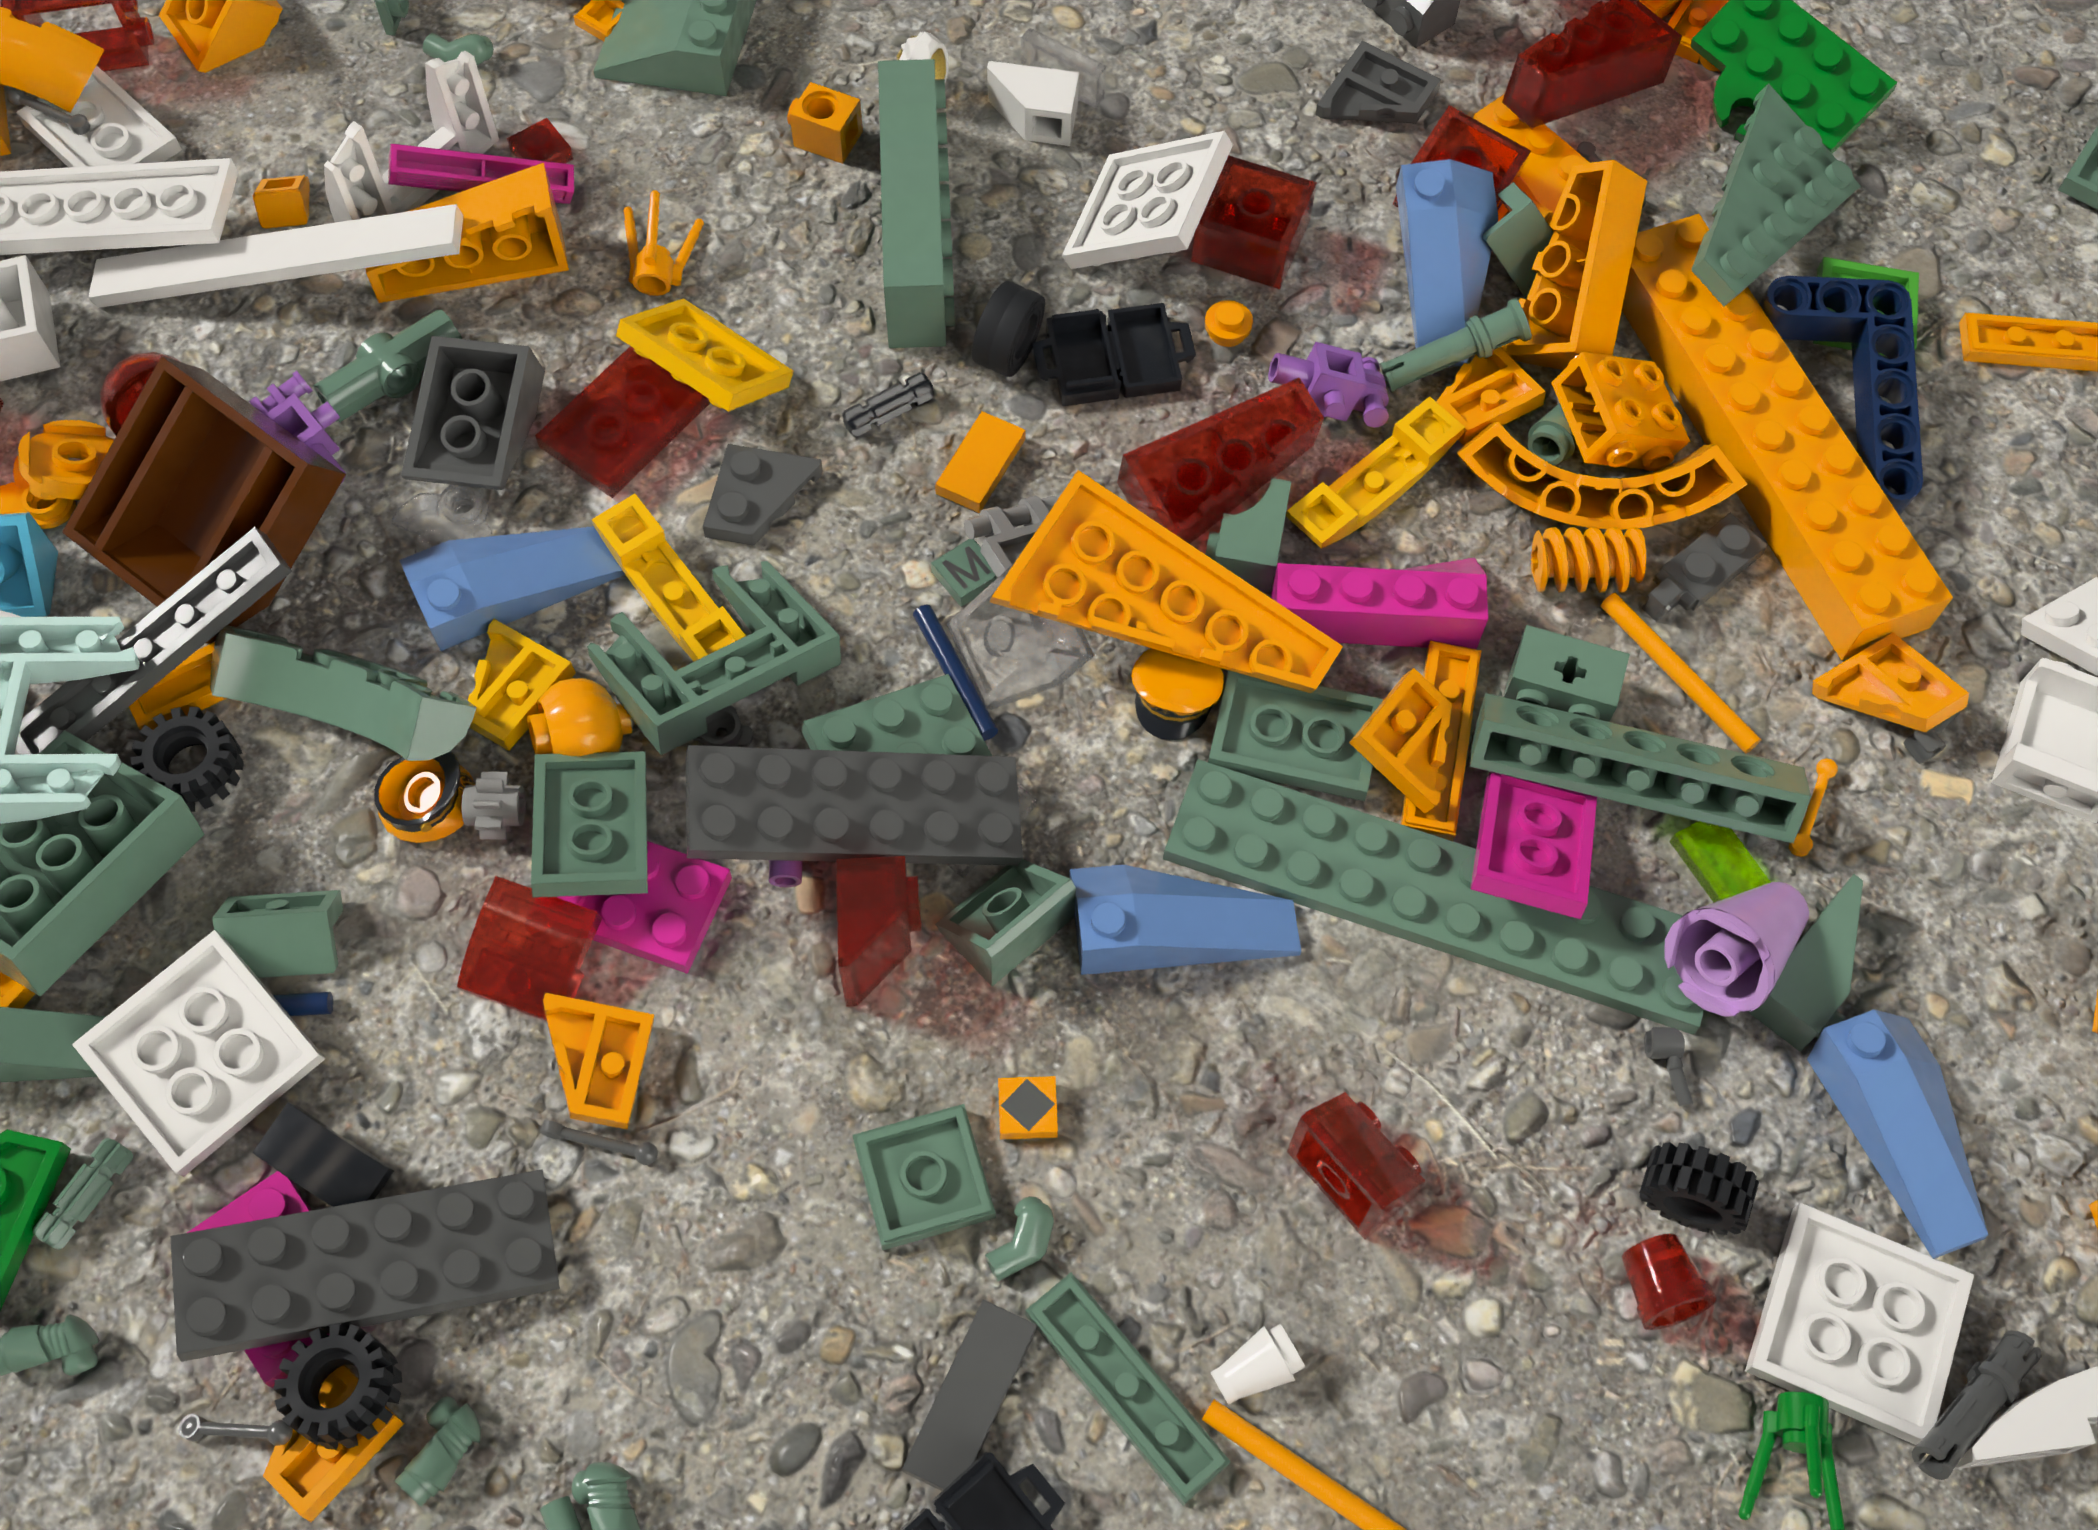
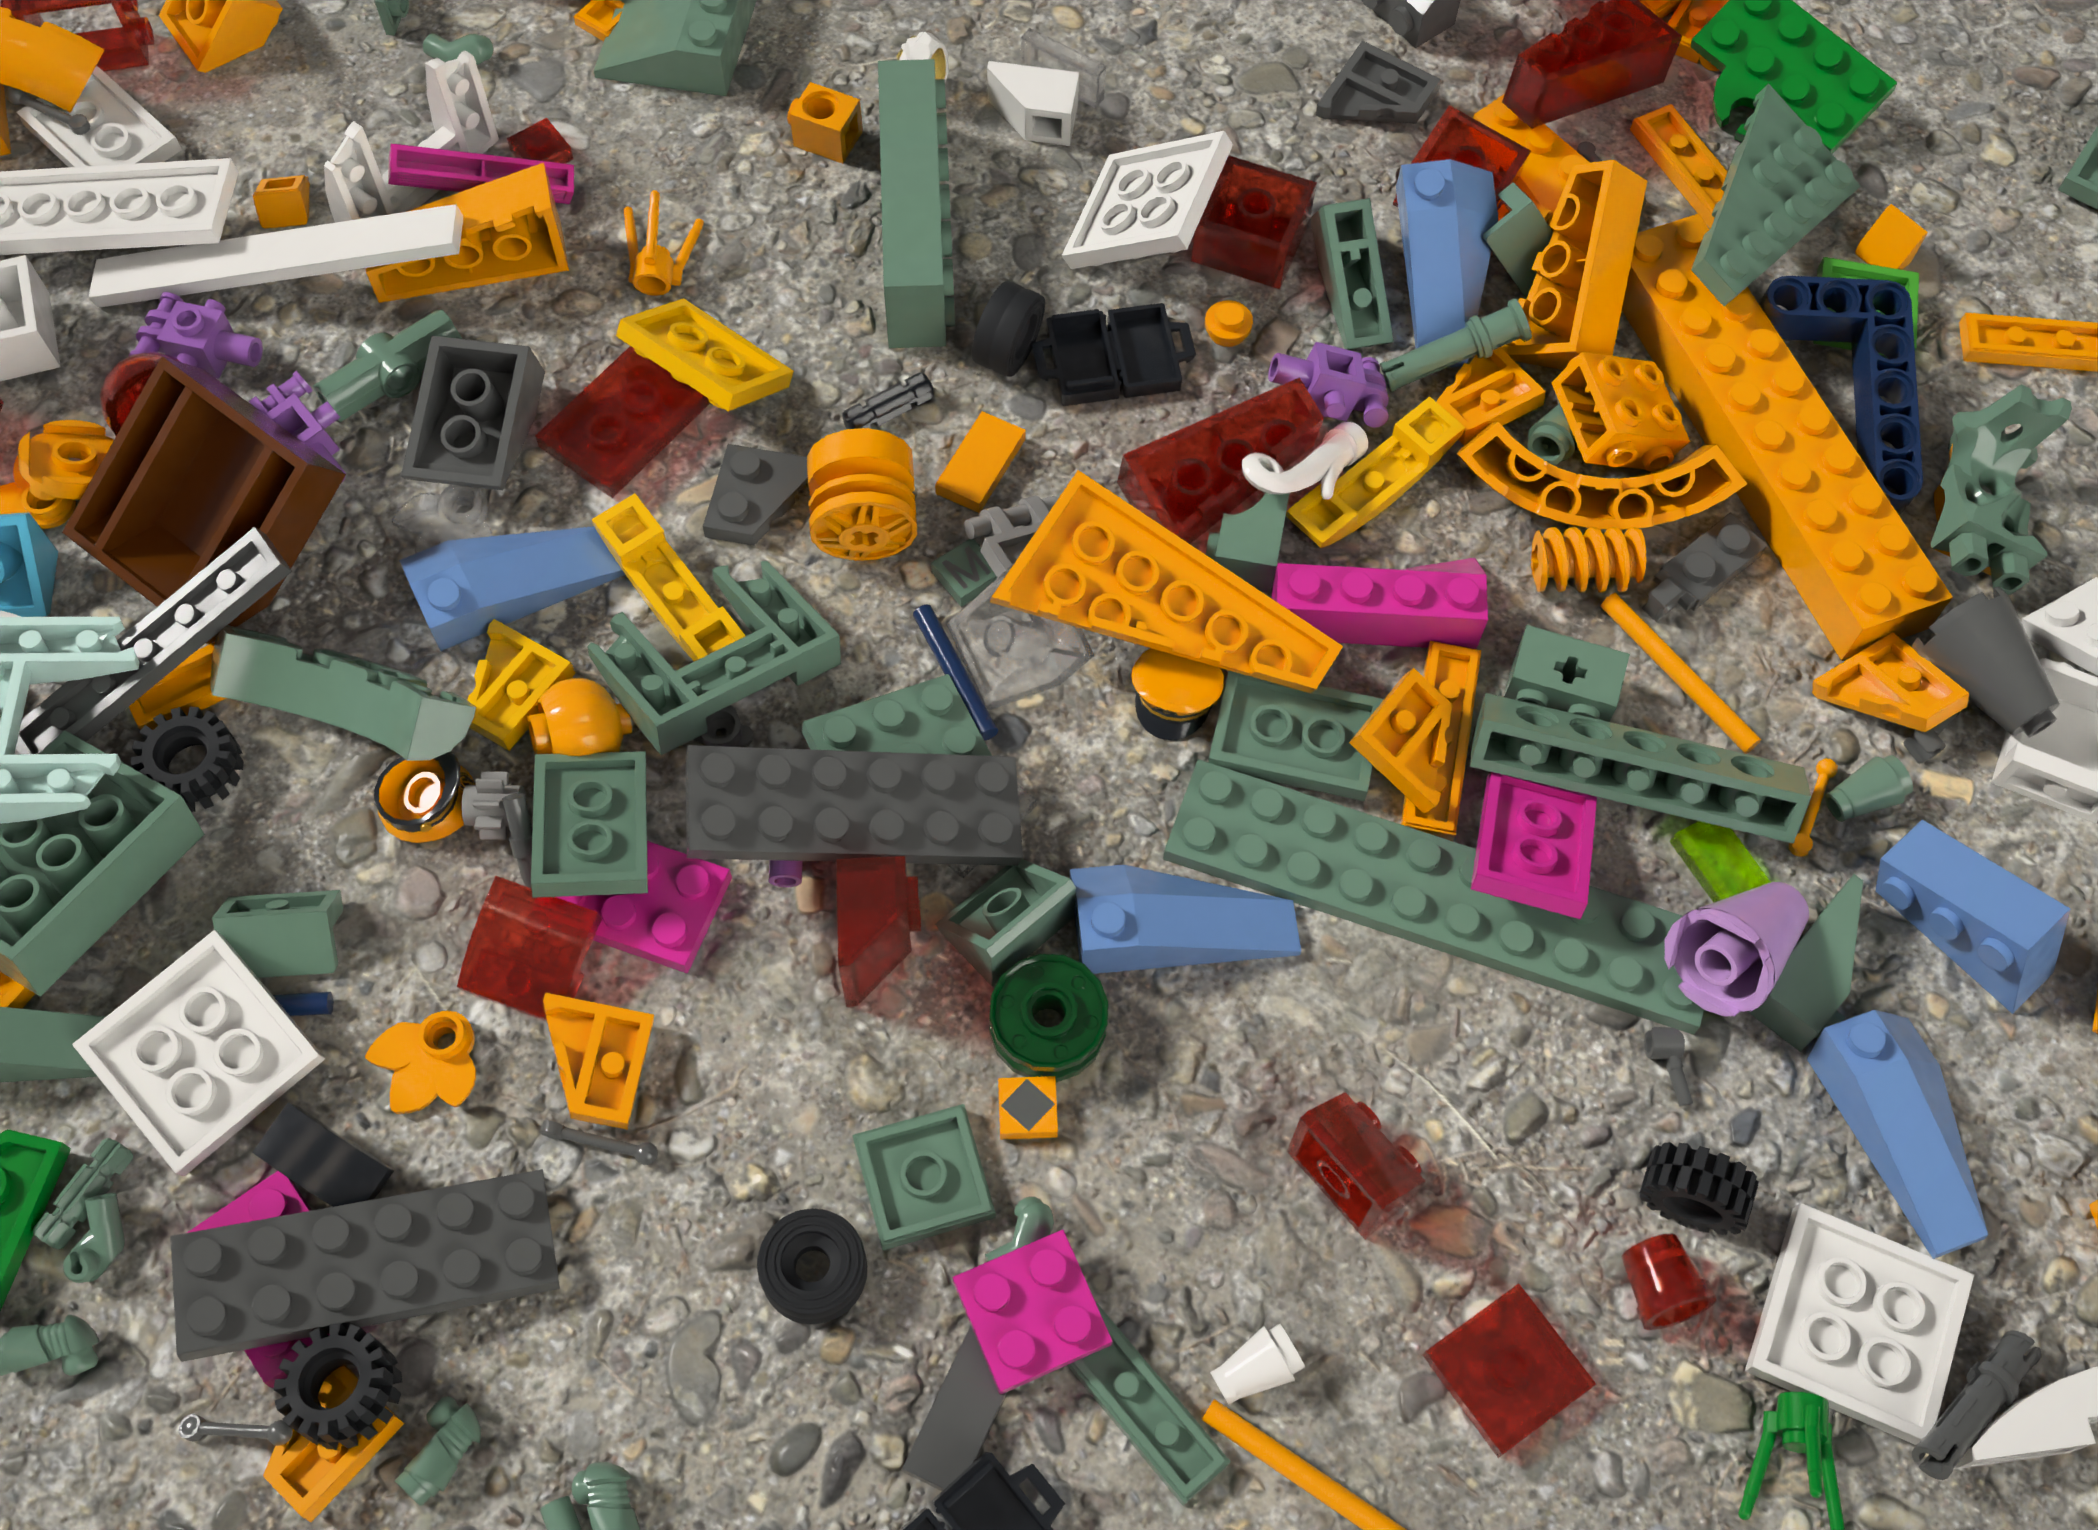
(100, 1244): none -> sand green arm
(196, 335): none -> medium lavender piece
(421, 1067): none -> light orange plate
(521, 833): none -> dark grey piece
(806, 1232): none -> black tyre
(861, 494): none -> light orange wheel
(1032, 1311): none -> dark pink plate
(1053, 984): none -> dark green wheel
(1338, 450): none -> white plant
(1352, 272): none -> sand green slope
(1508, 1370): none -> clear red plate
(1682, 158): none -> light orange tile
(1871, 788): none -> sand green cone
(1891, 240): none -> light orange slope
(1975, 912): none -> medium blue wedge
(1988, 460): none -> sand green hips
(1993, 659): none -> dark grey cone

